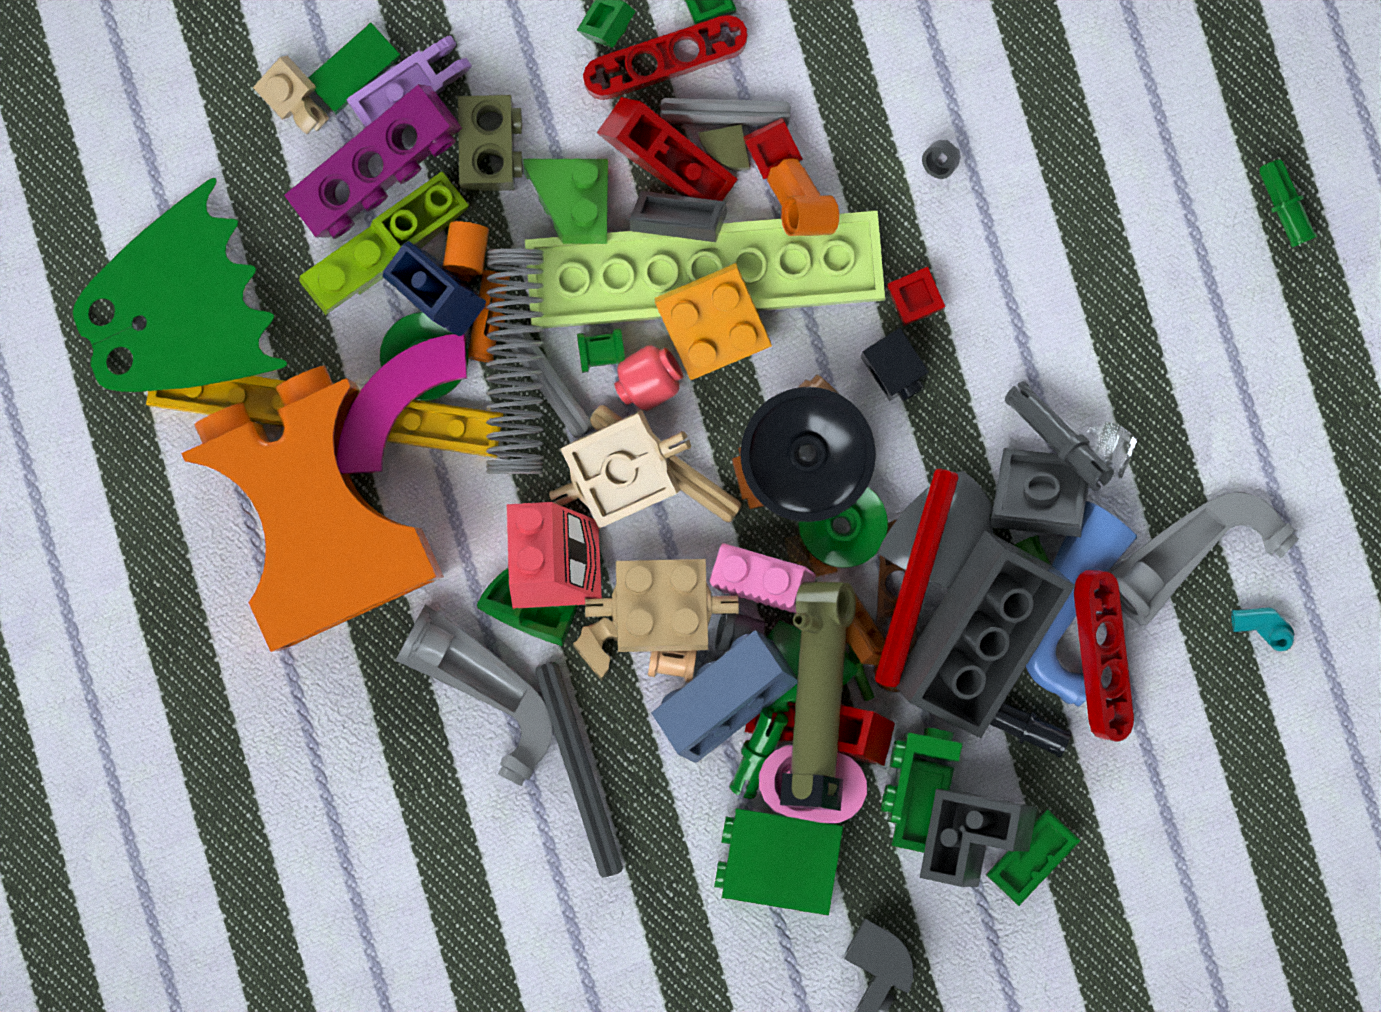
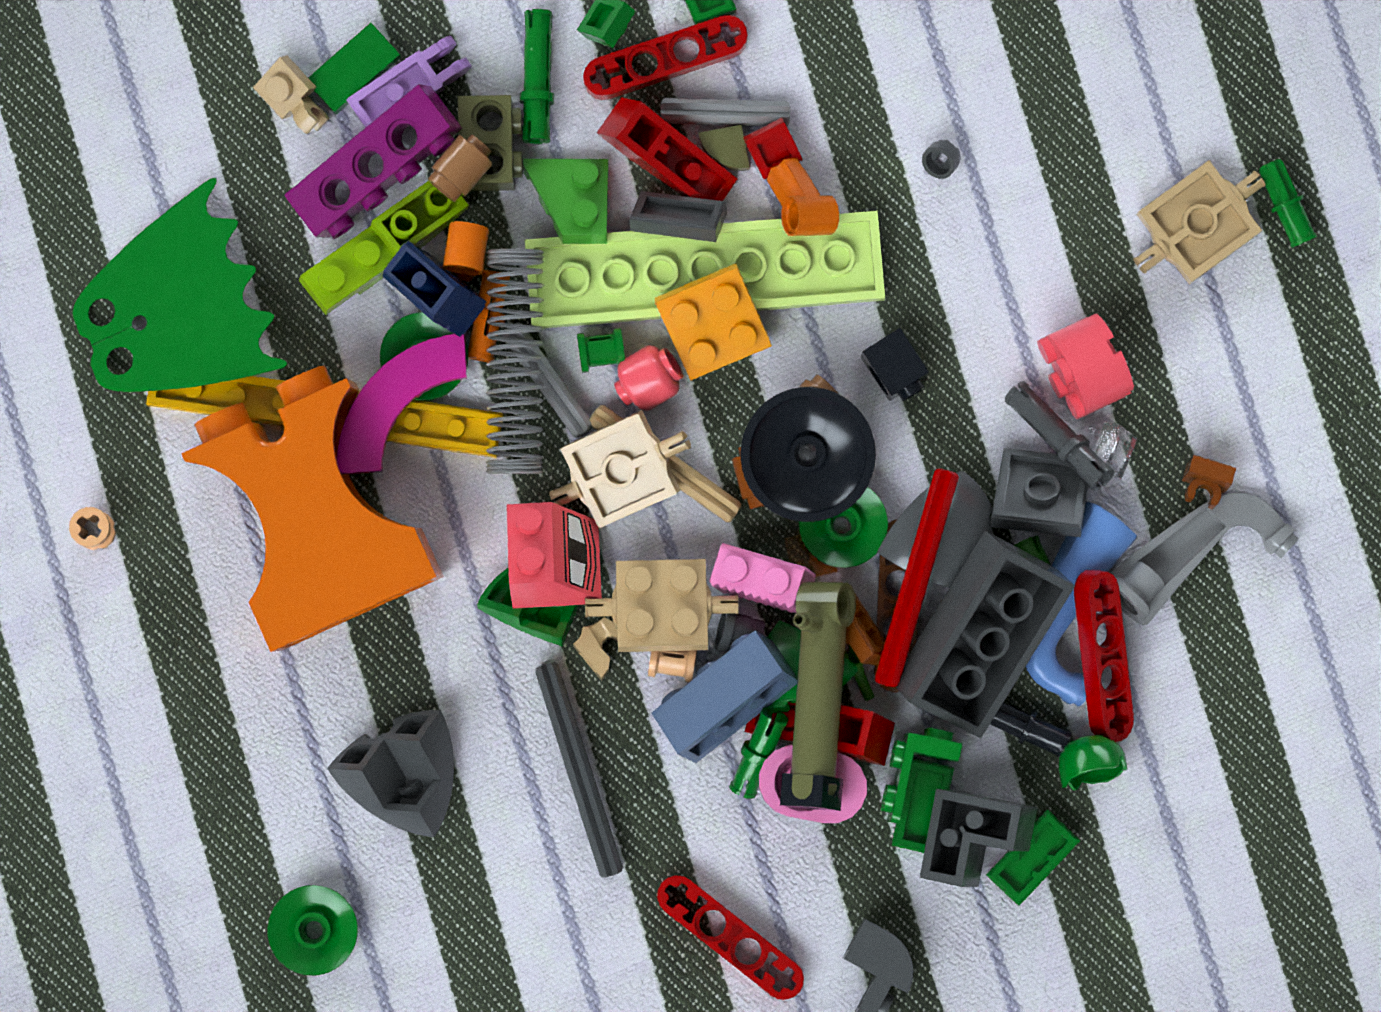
(80, 533): none -> light nougat bush
(289, 936): none -> green dish
(402, 773): none -> dark grey brick
(460, 167): none -> medium nougat brick
(460, 661): light grey animal -> none
(537, 69): none -> green pin
(726, 942): none -> red beam
(779, 861): green brick -> none
(915, 296): red plate -> none
(1086, 366): none -> coral brick
(1090, 761): none -> green hair
(1199, 222): none -> tan plate
(1207, 475): none -> dark orange tile
(1267, 623): teal arm -> none

